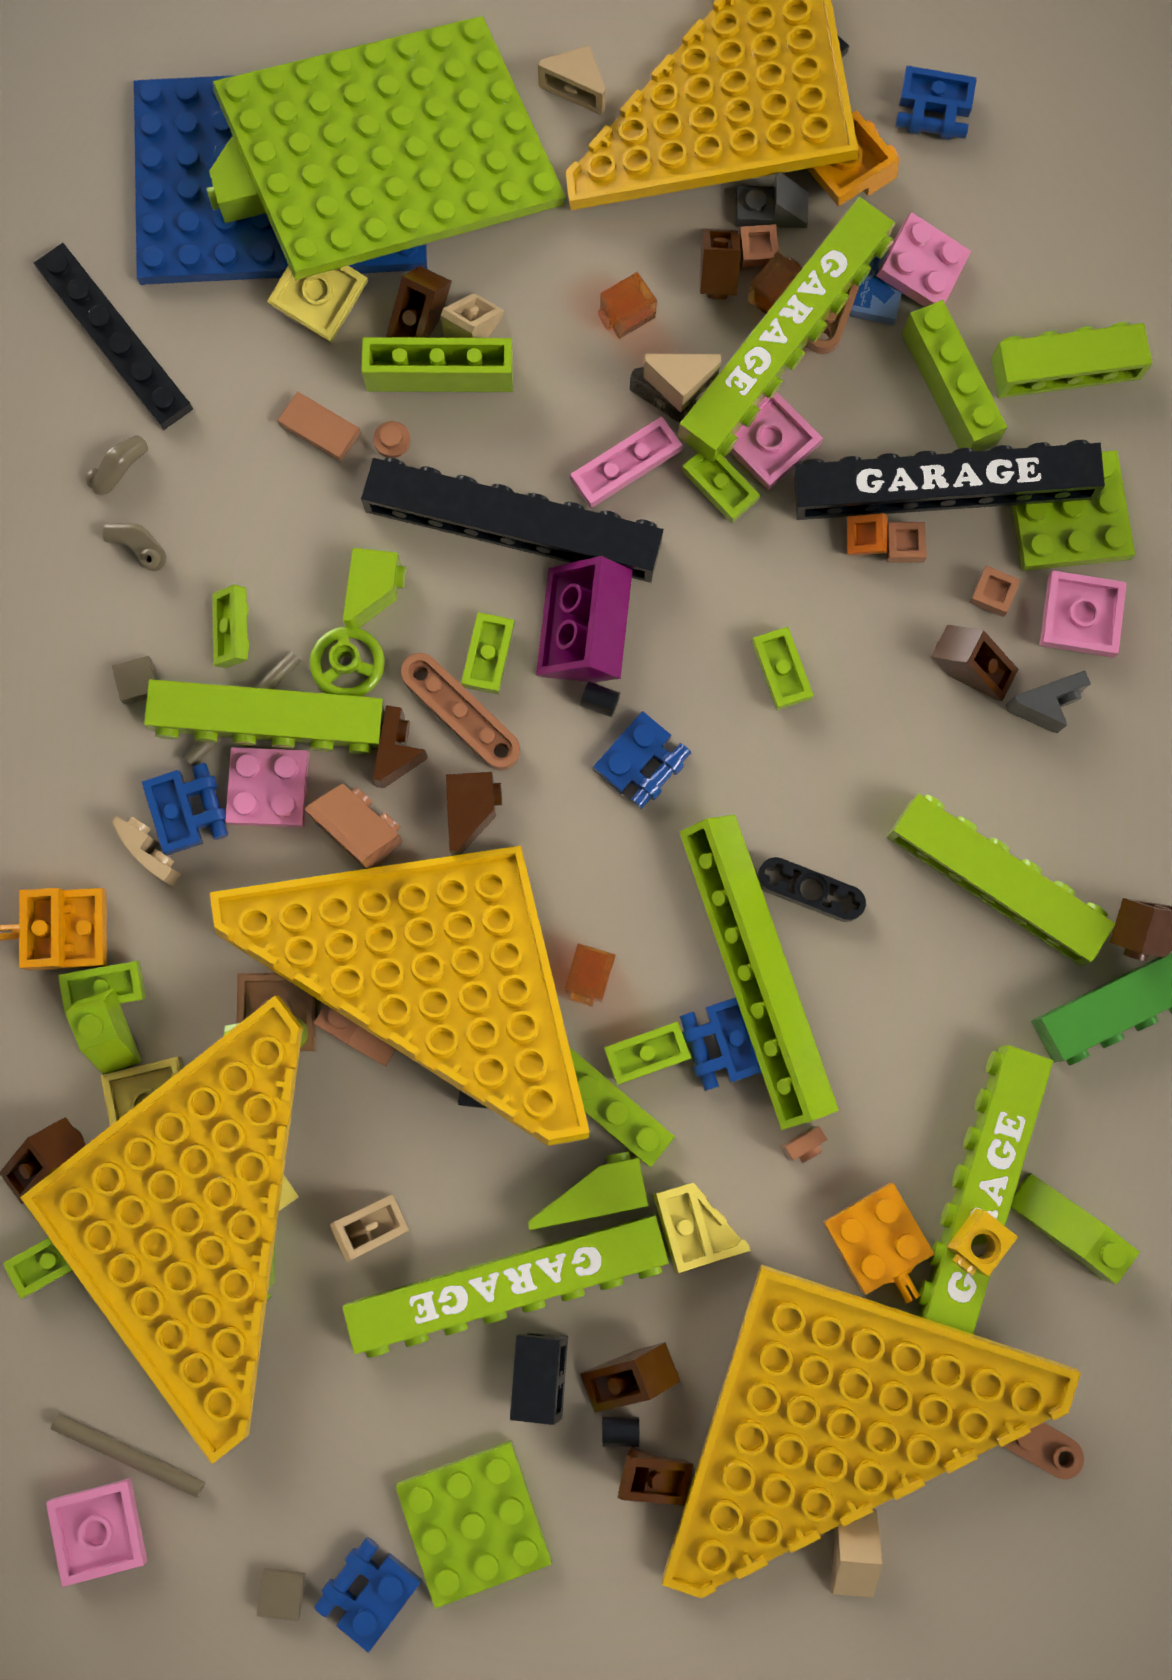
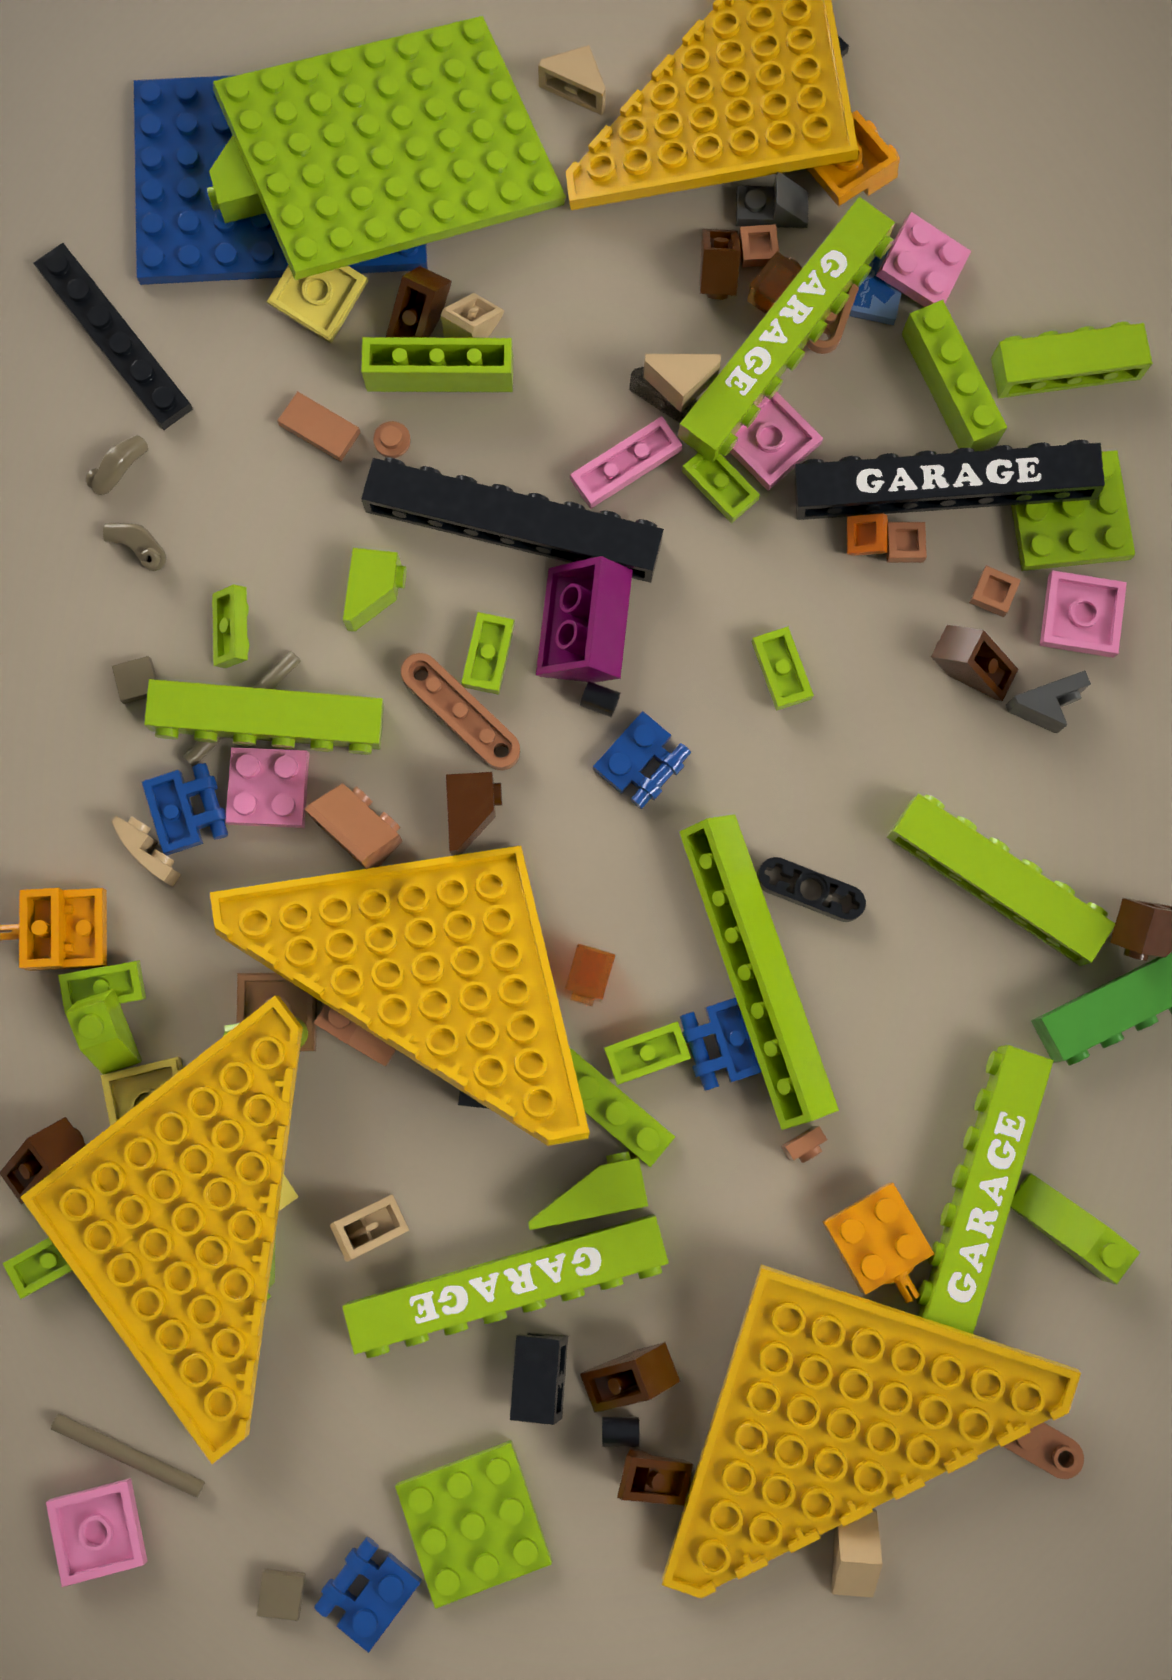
(341, 650): lime piece -> none
(392, 758): reddish brown slope -> none
(627, 305): clear orange brick -> none
(695, 1229): light yellow wing -> none
(939, 93): blue plate -> none
(998, 1238): yellow brick -> none

